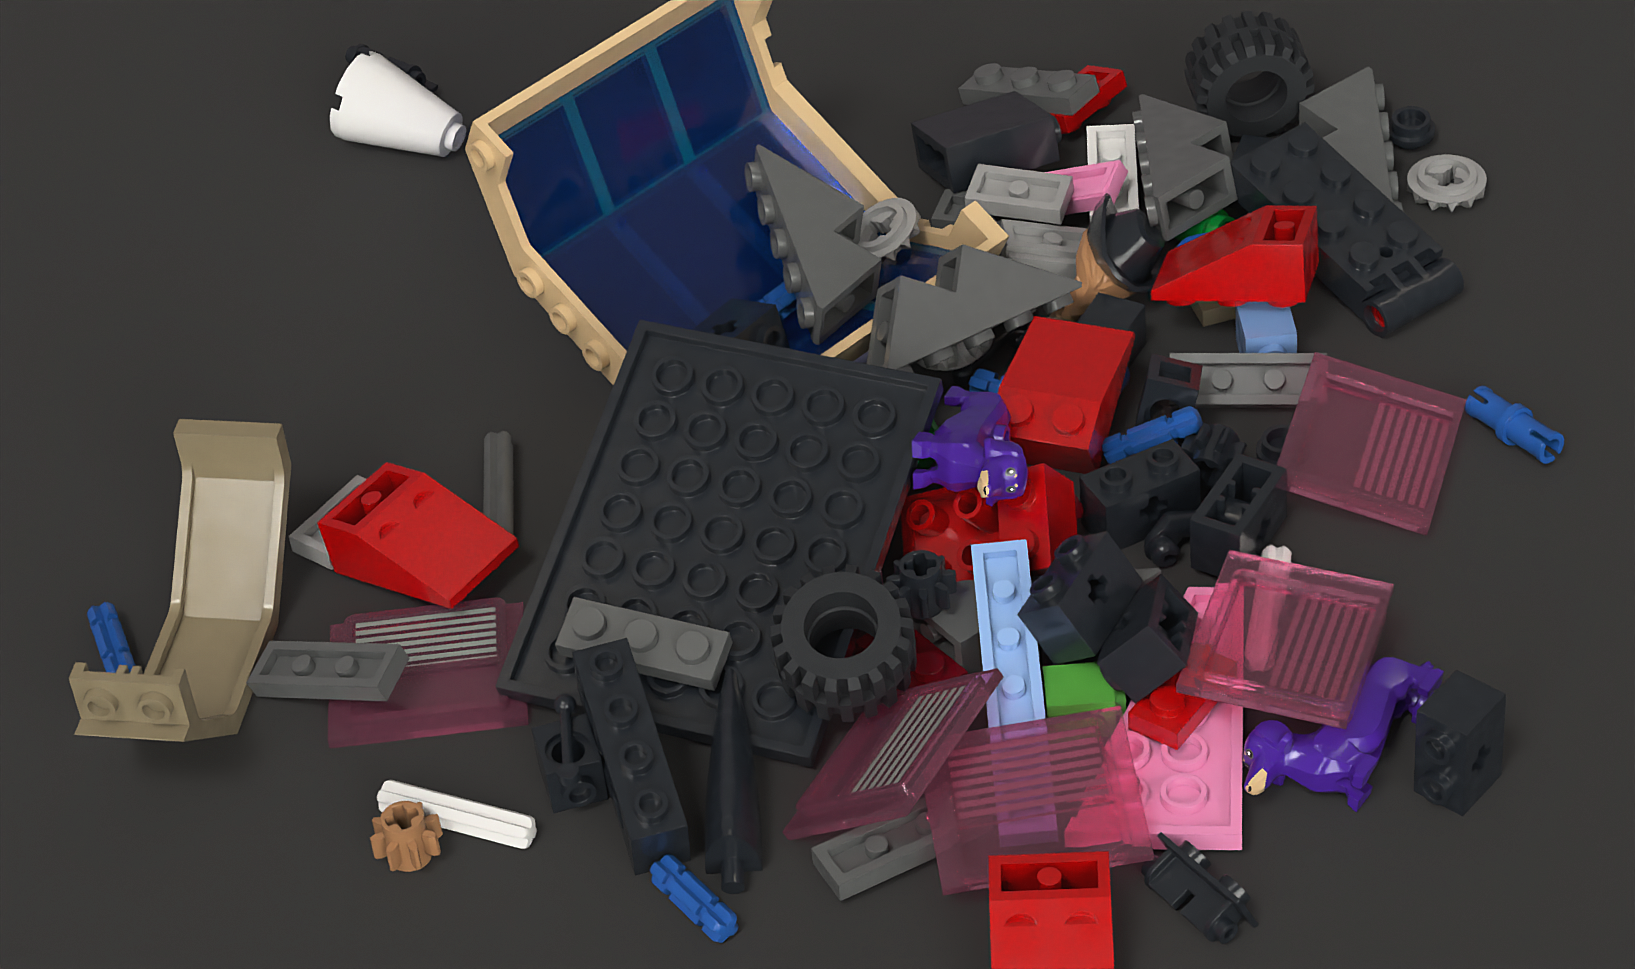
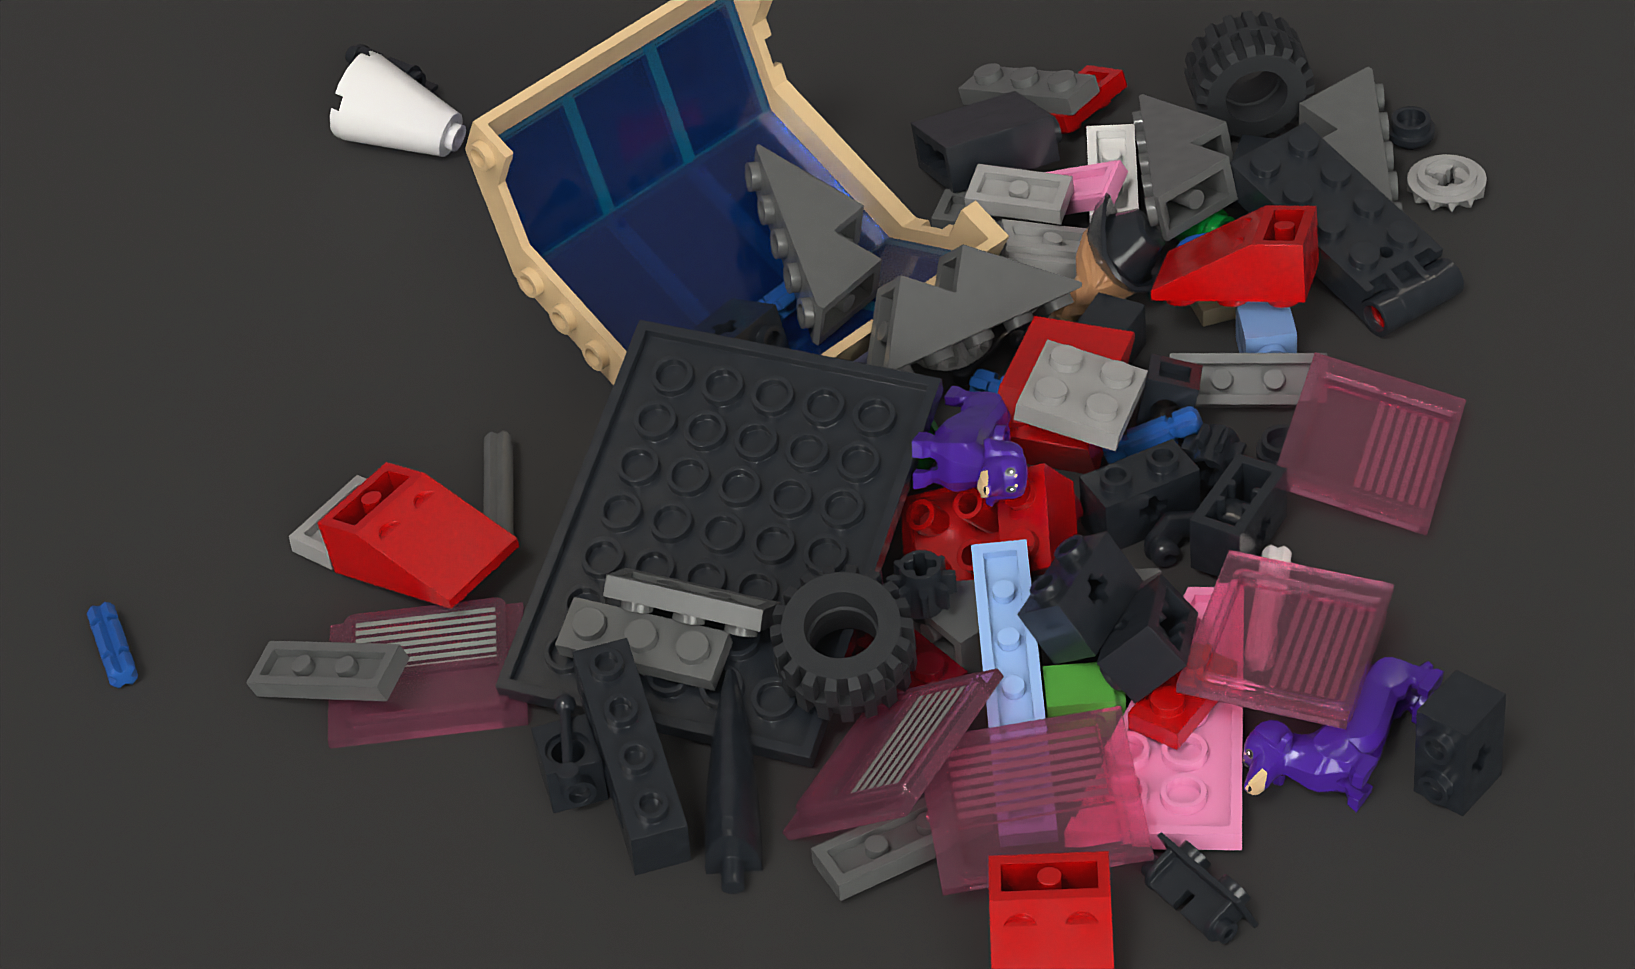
(220, 595): dark tan panel -> none
(406, 836): medium nougat gear -> none
(464, 814): white axle -> none
(690, 601): none -> plate
(694, 898): blue axle -> none
(890, 216): light grey gear -> none
(1080, 395): none -> light grey plate
(1514, 424): blue pin -> none

